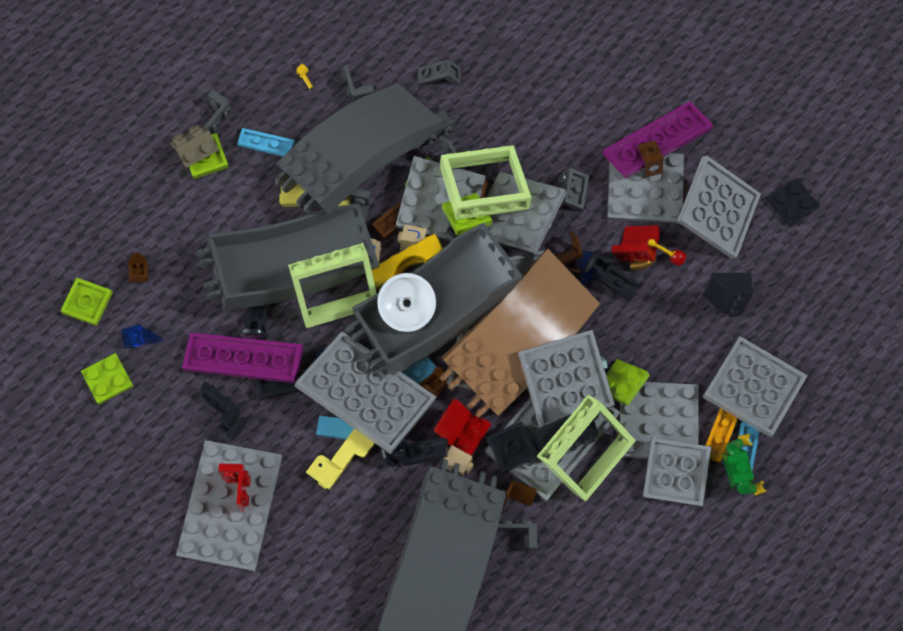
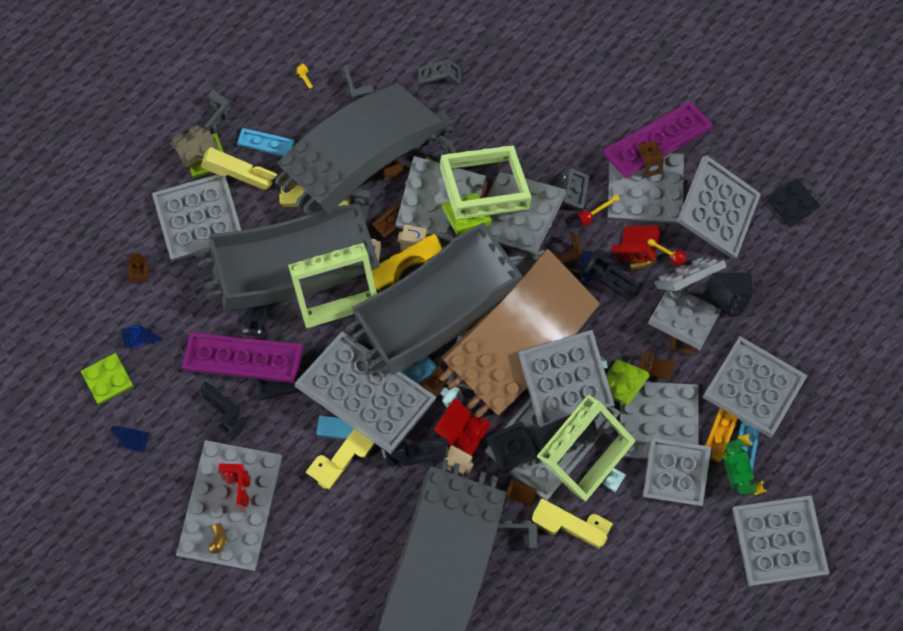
(86, 301): lime plate -> none
(130, 438): none -> clear blue slope
(194, 212): none -> light grey plate
(220, 539): none -> pearl gold arm
(224, 165): none -> light yellow piece
(391, 170): none -> reddish brown slope
(405, 287): white dish -> none
(449, 395): none -> light aqua tile
(552, 518): none -> light yellow piece
(587, 216): none -> hinge
(613, 480): none -> light aqua tile
(657, 367): none -> reddish brown bracket
(680, 346): none -> reddish brown plate
(684, 317): none -> light grey plate
(687, 275): none -> light grey plate
(780, 541): none -> light grey plate

